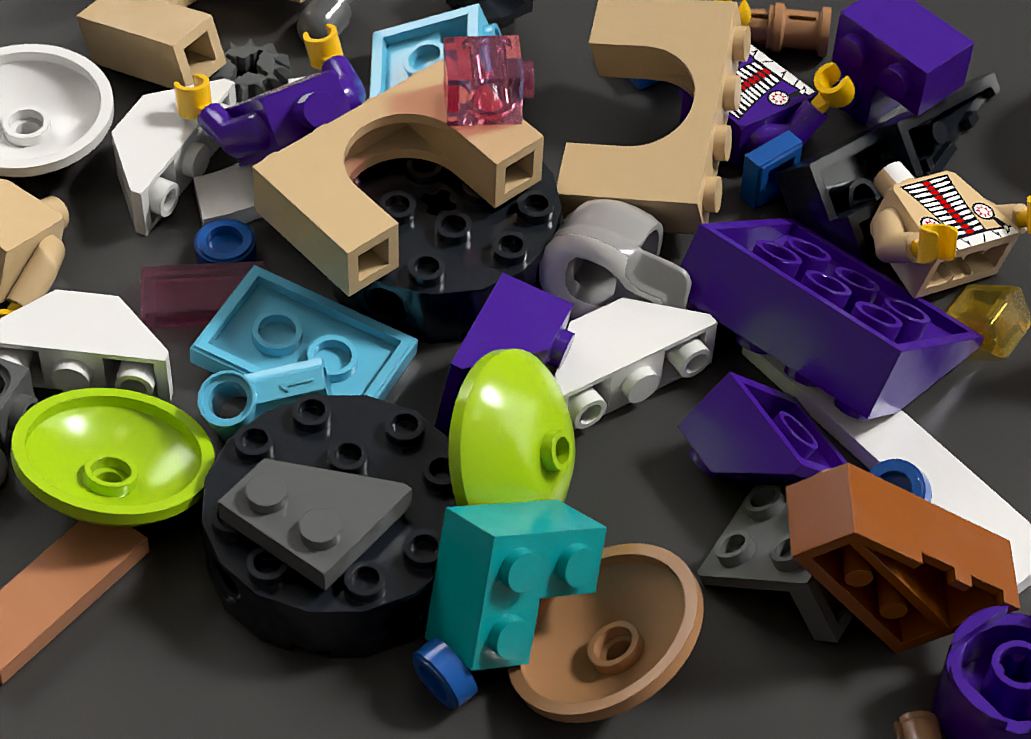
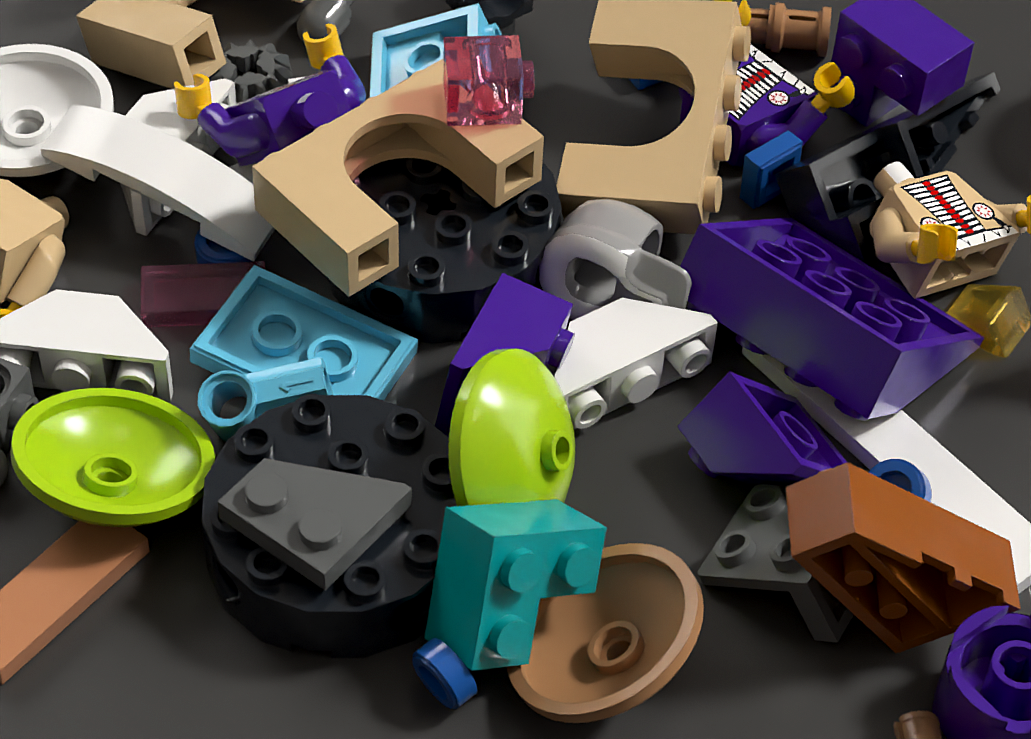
(163, 169): none -> white slope

